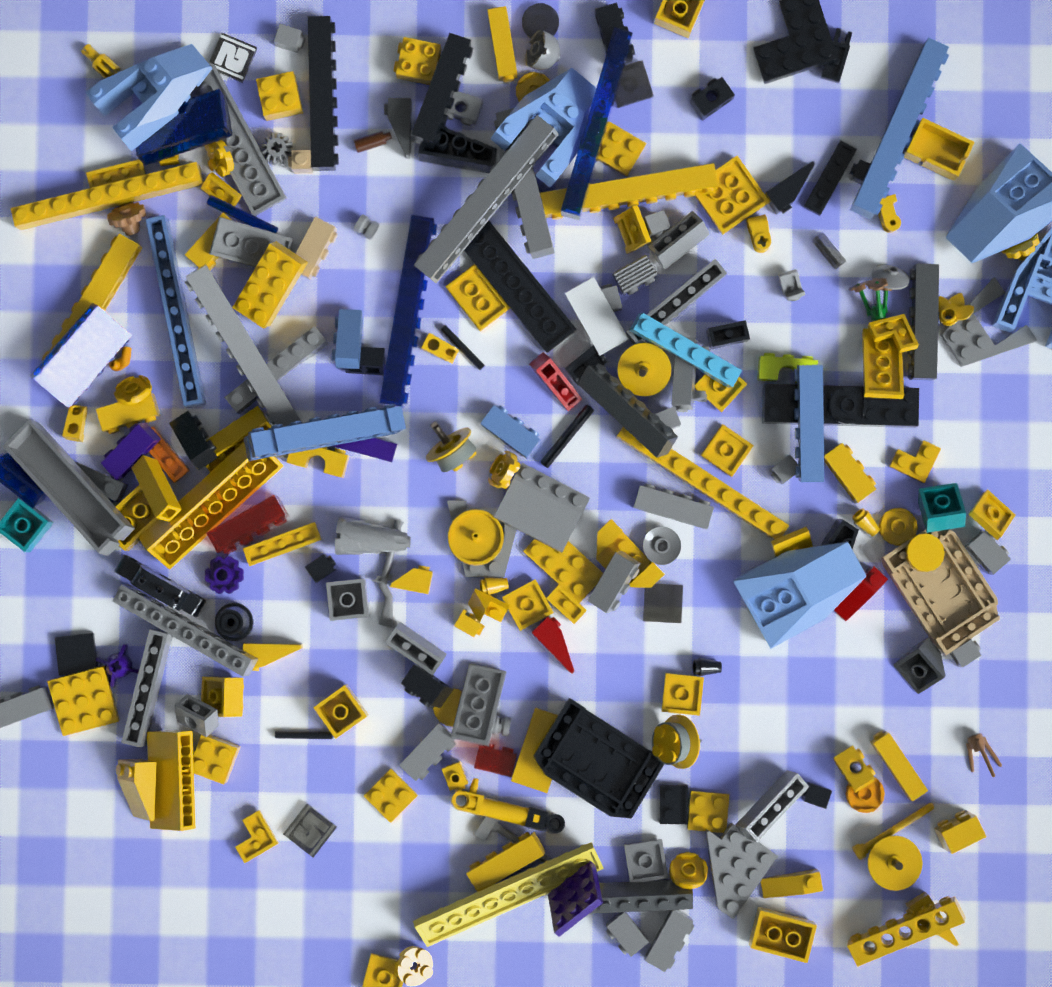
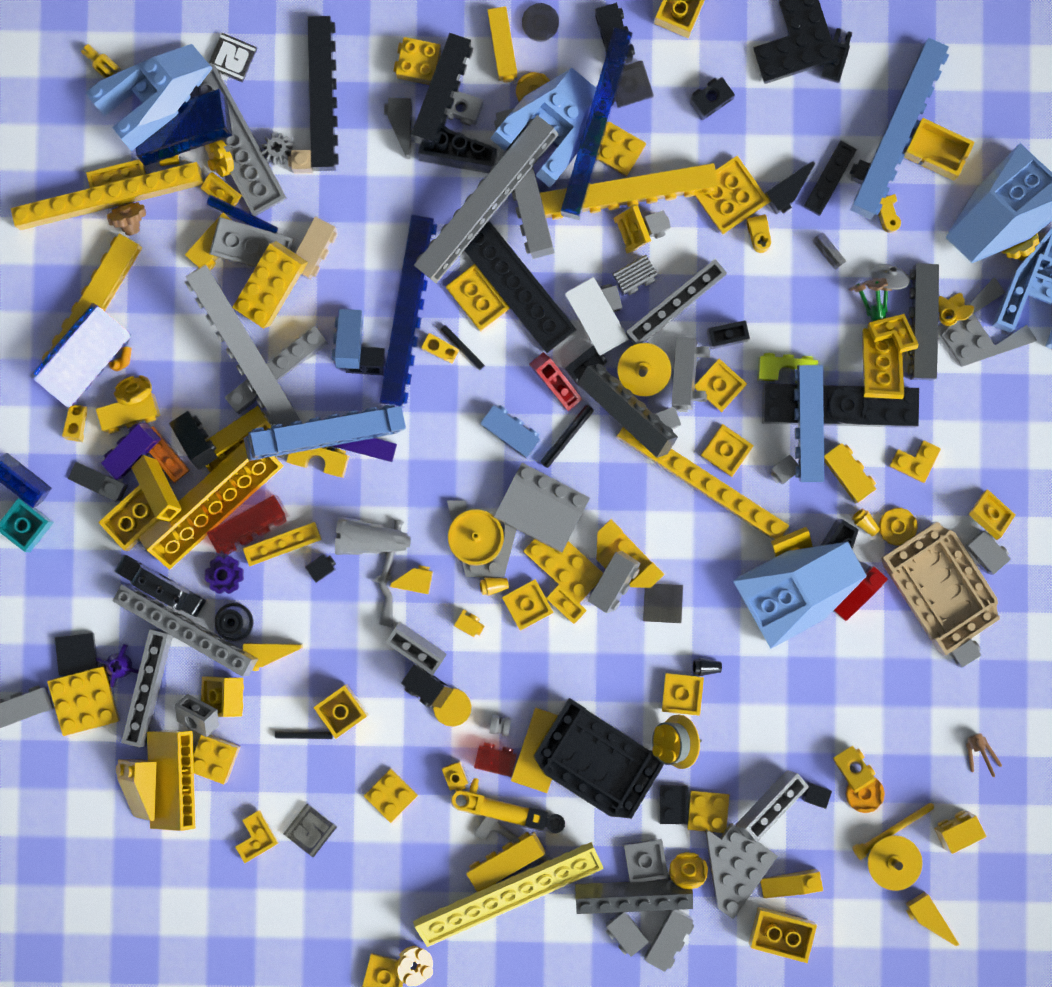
(68, 487): light grey piece -> none
(175, 311): medium blue brick -> none
(279, 96): yellow brick -> none
(289, 38): light grey brick -> none
(348, 599): light grey brick -> none
(366, 226): light grey wheel -> none
(372, 141): reddish brown cylinder -> none
(428, 752): light grey brick -> none
(452, 449): piece -> none
(478, 704): light grey tile -> none
(485, 604): yellow slope -> none
(503, 470): yellow plate -> none
(543, 51): light grey cylinder -> none
(552, 638): red slope -> none
(575, 898): dark purple plate -> none
(668, 538): light grey dish -> none
(673, 507): light grey brick -> none
(675, 343): medium azure arch -> none
(679, 240): light grey brick -> none
(791, 285): light grey bracket -> none
(898, 765): yellow brick -> none
(900, 940): yellow brick -> none
(922, 666): dark grey slope -> none
(924, 552): yellow tile -> none
(941, 507): teal brick -> none

